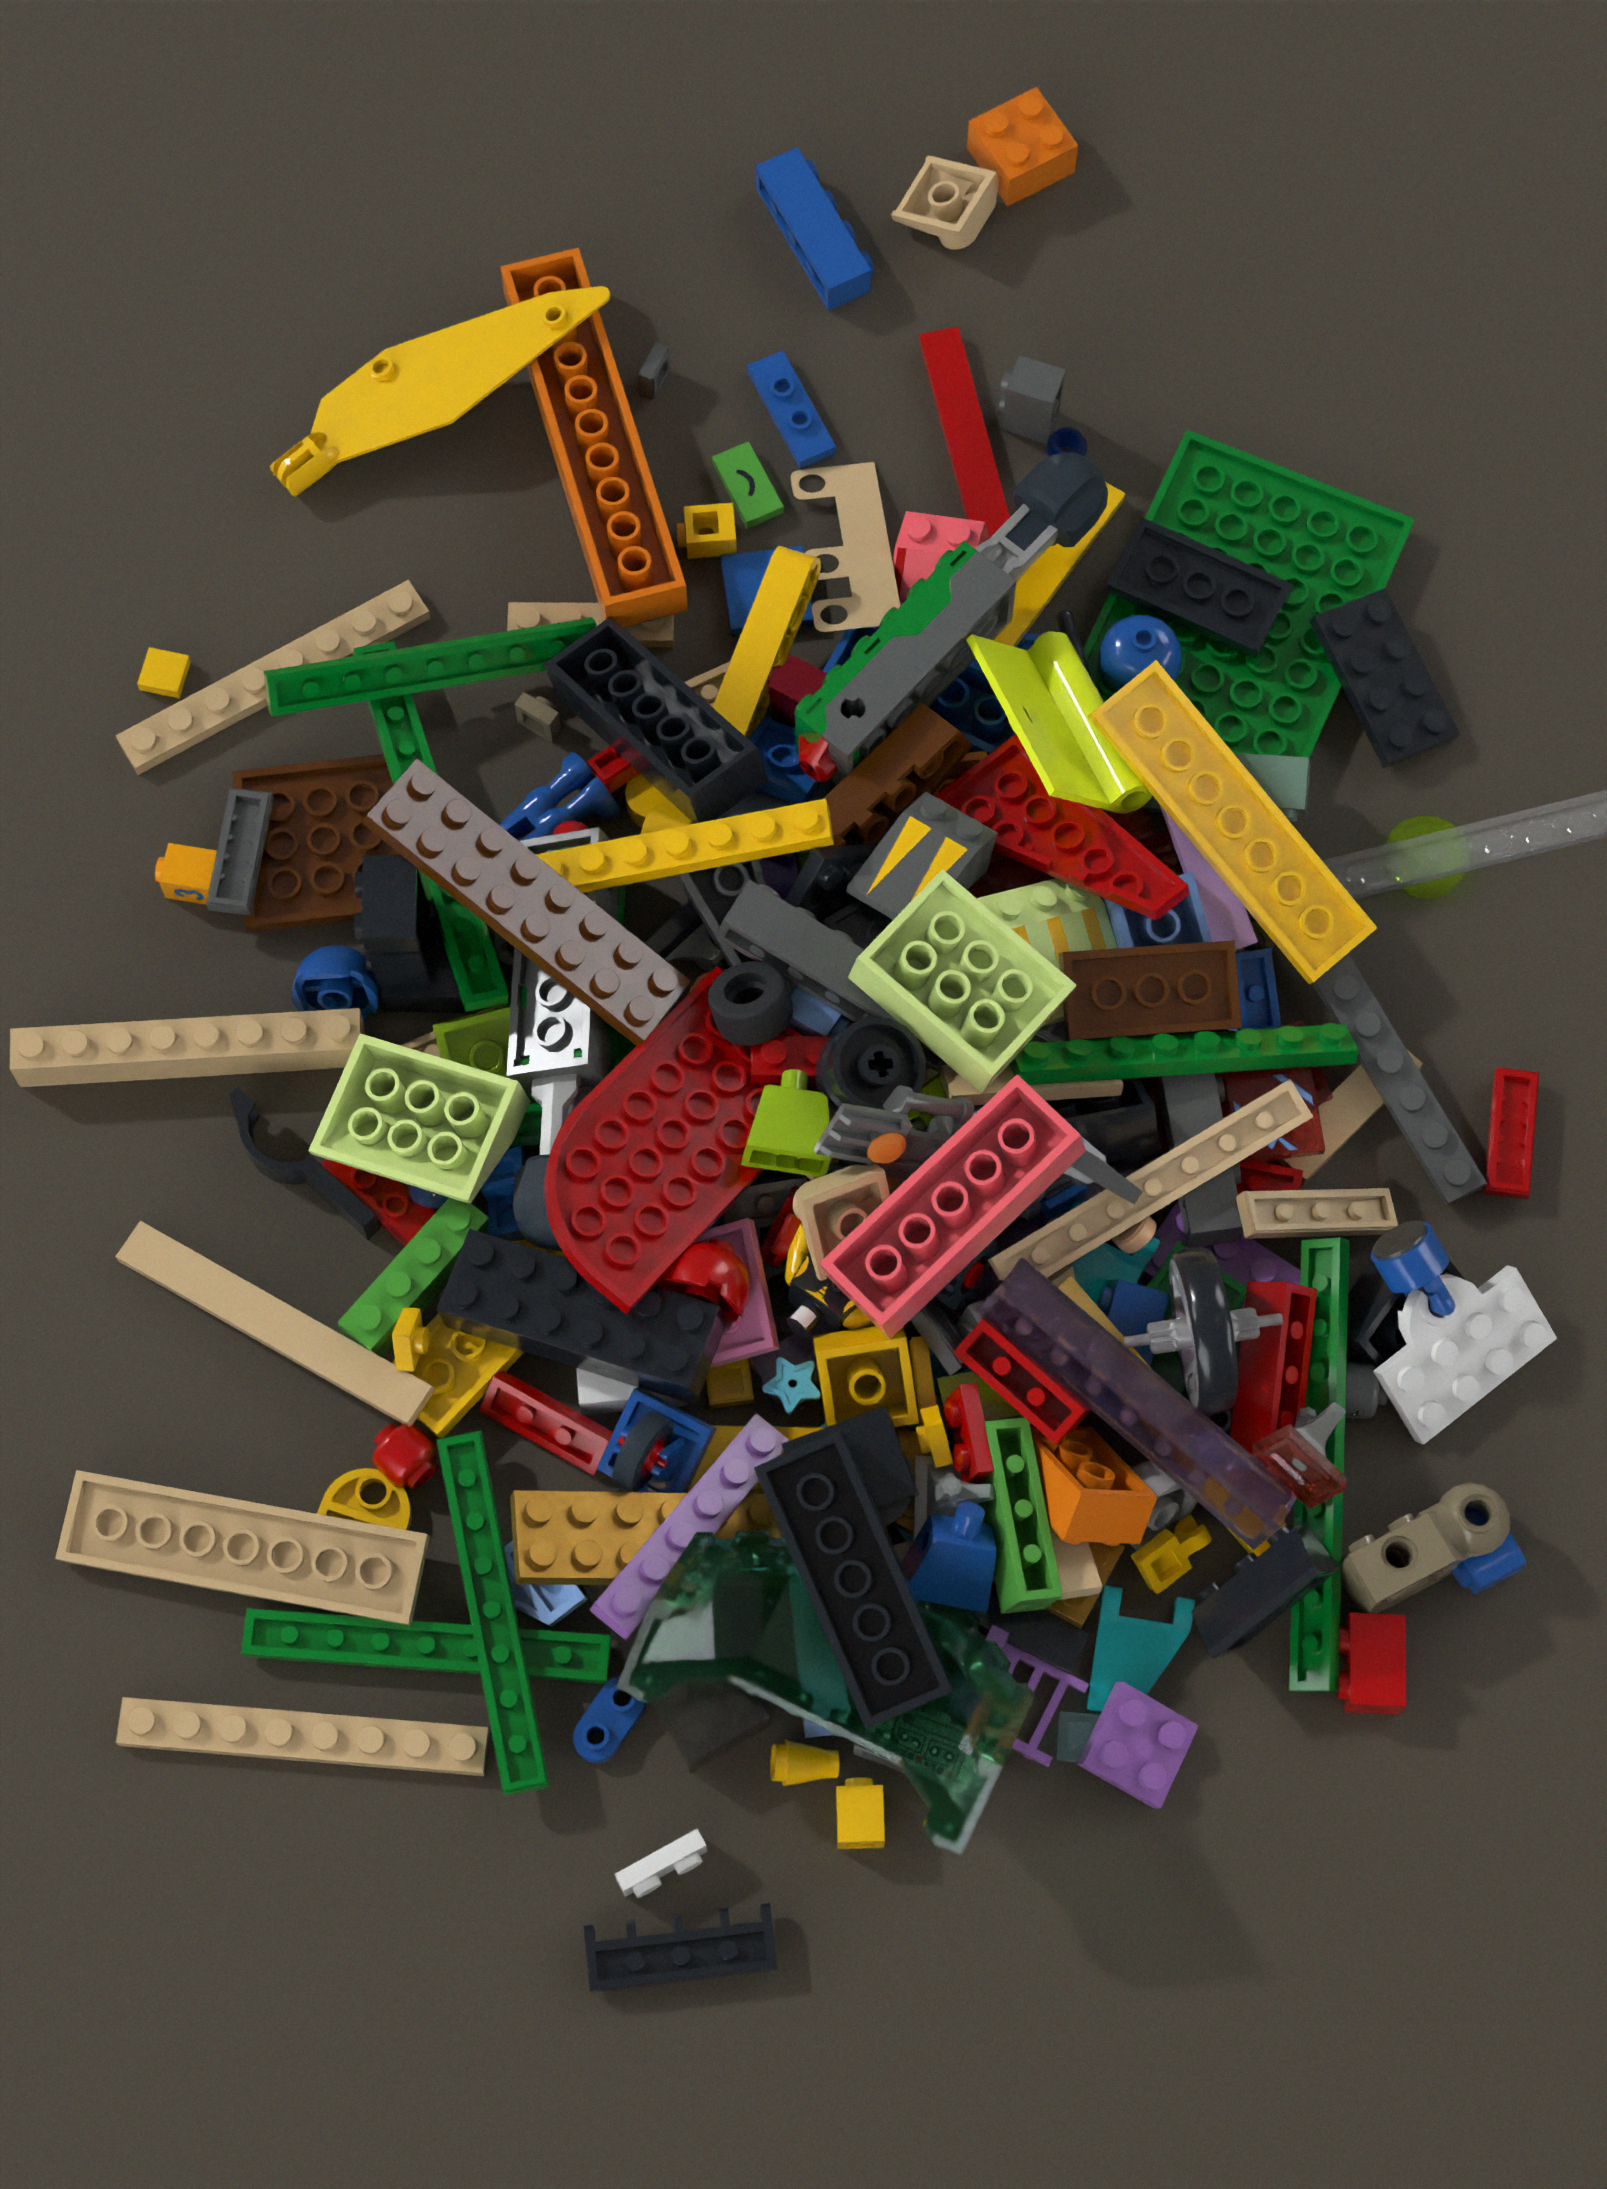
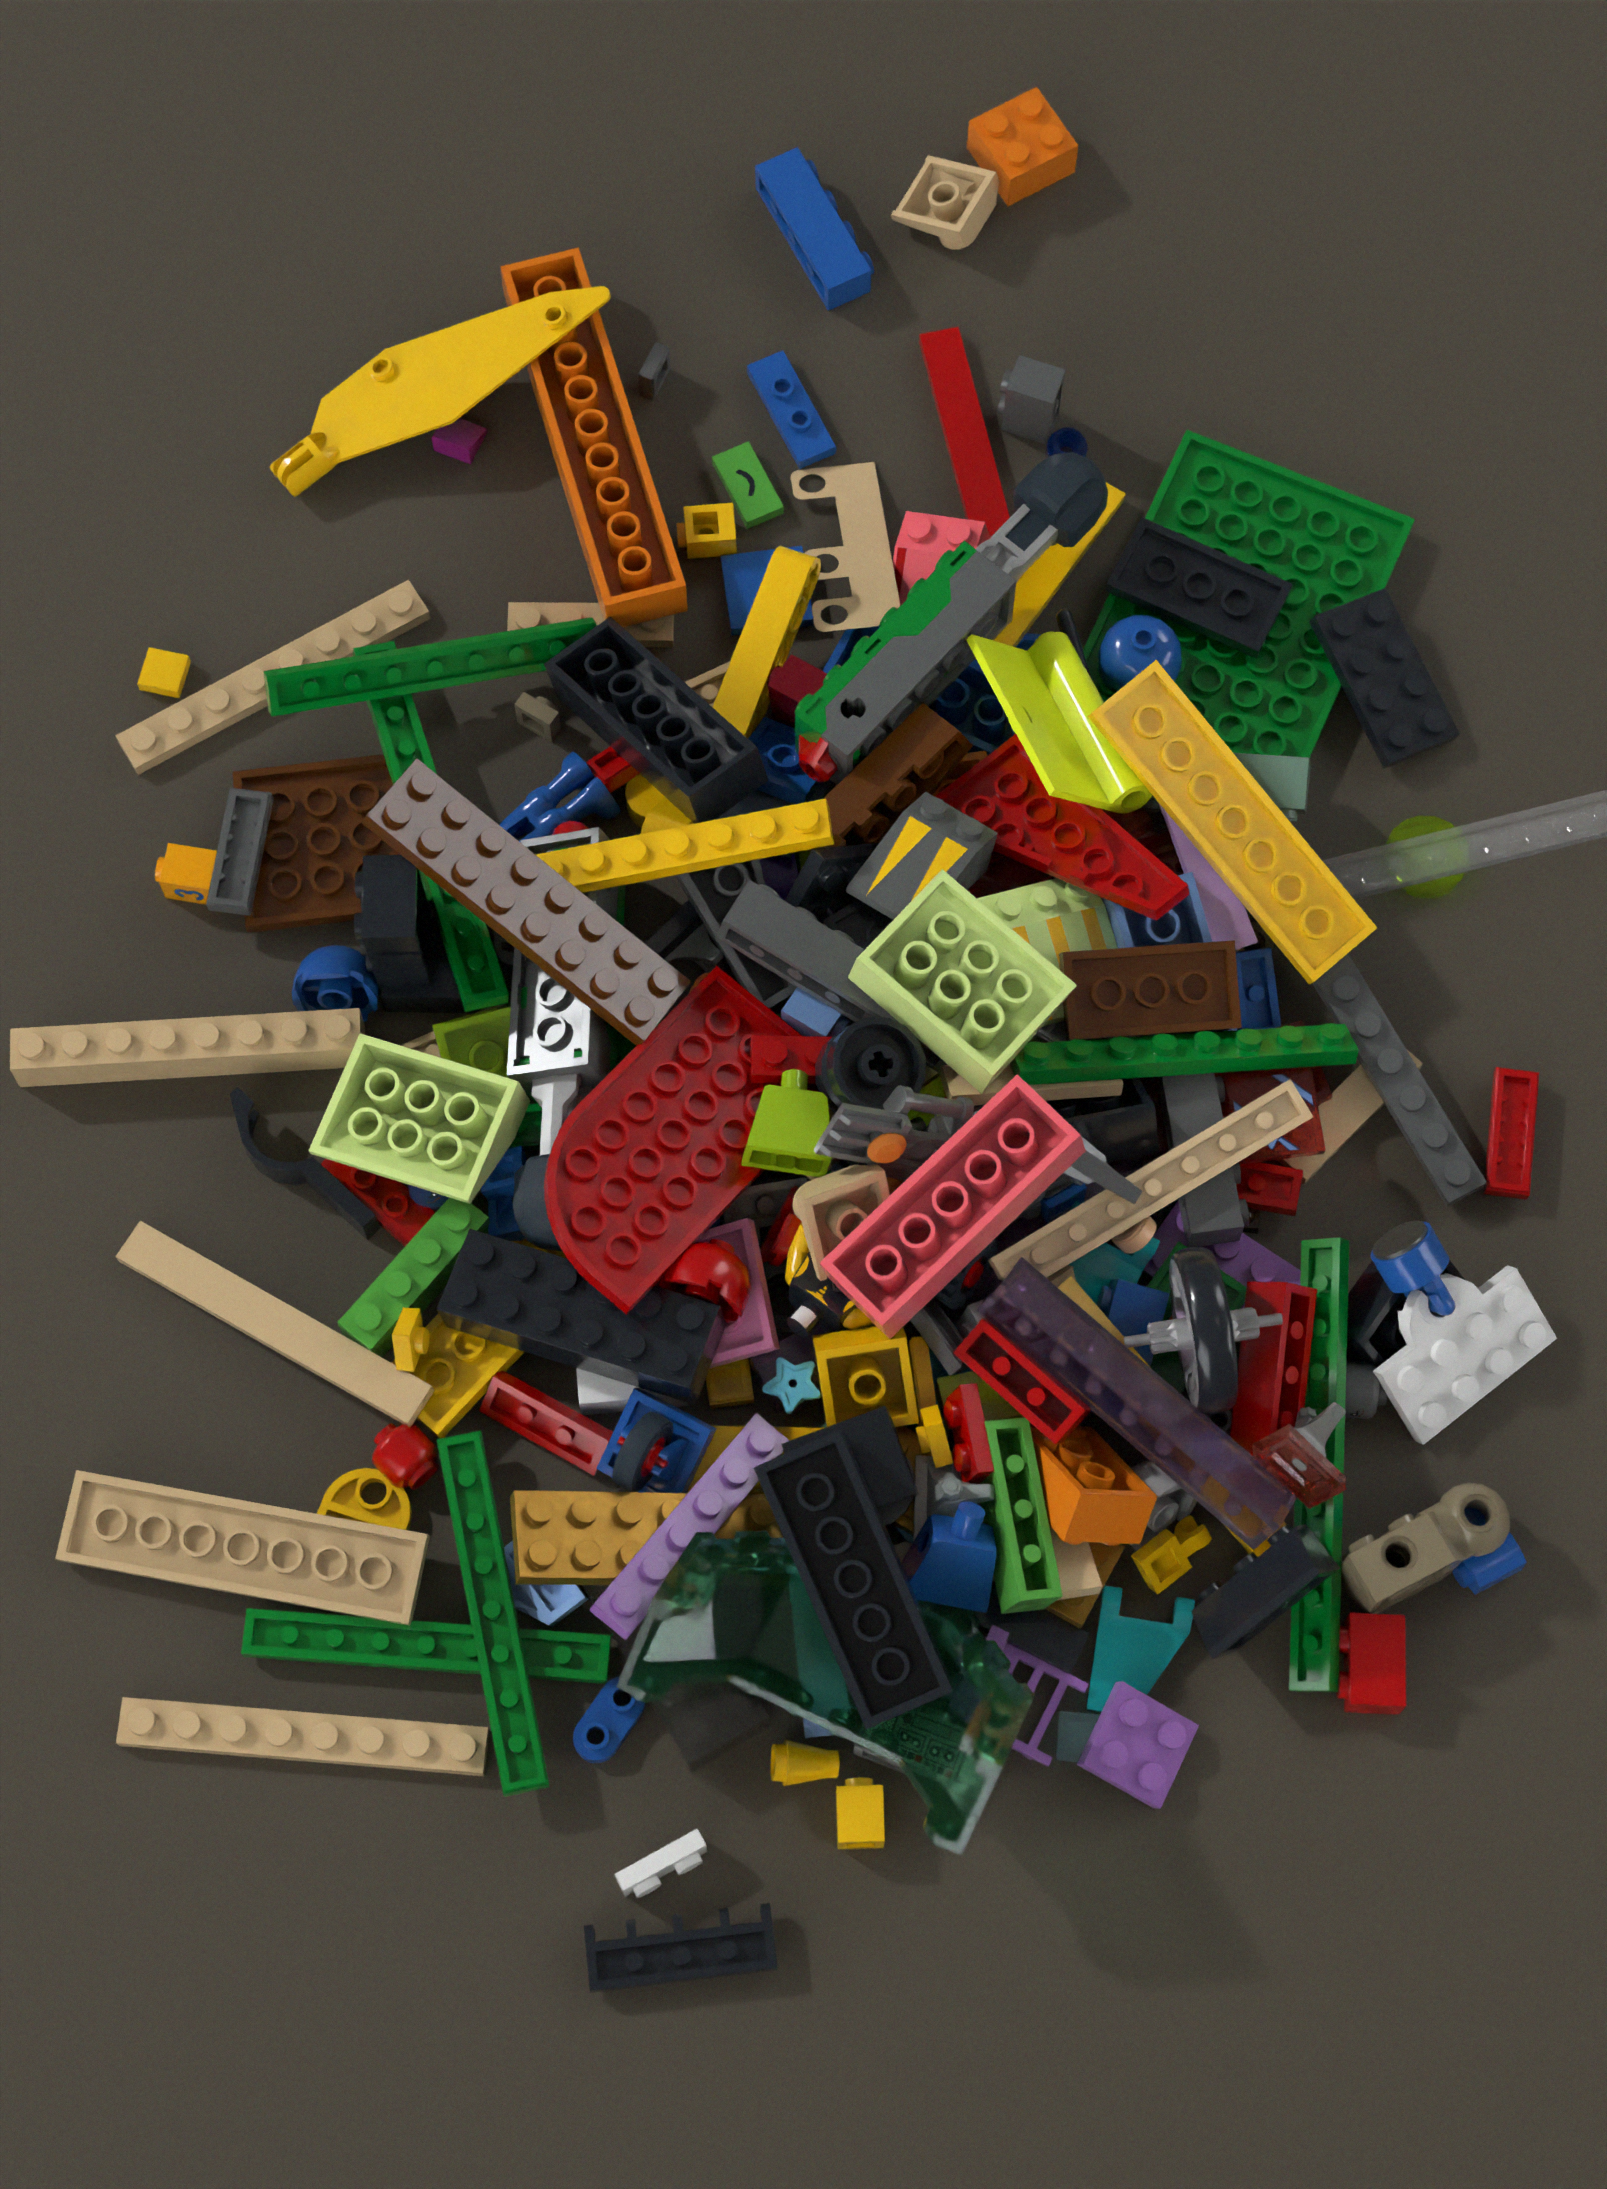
(459, 440): none -> magenta slope
(750, 1003): black tyre -> none
(1316, 1213): tan tile -> none

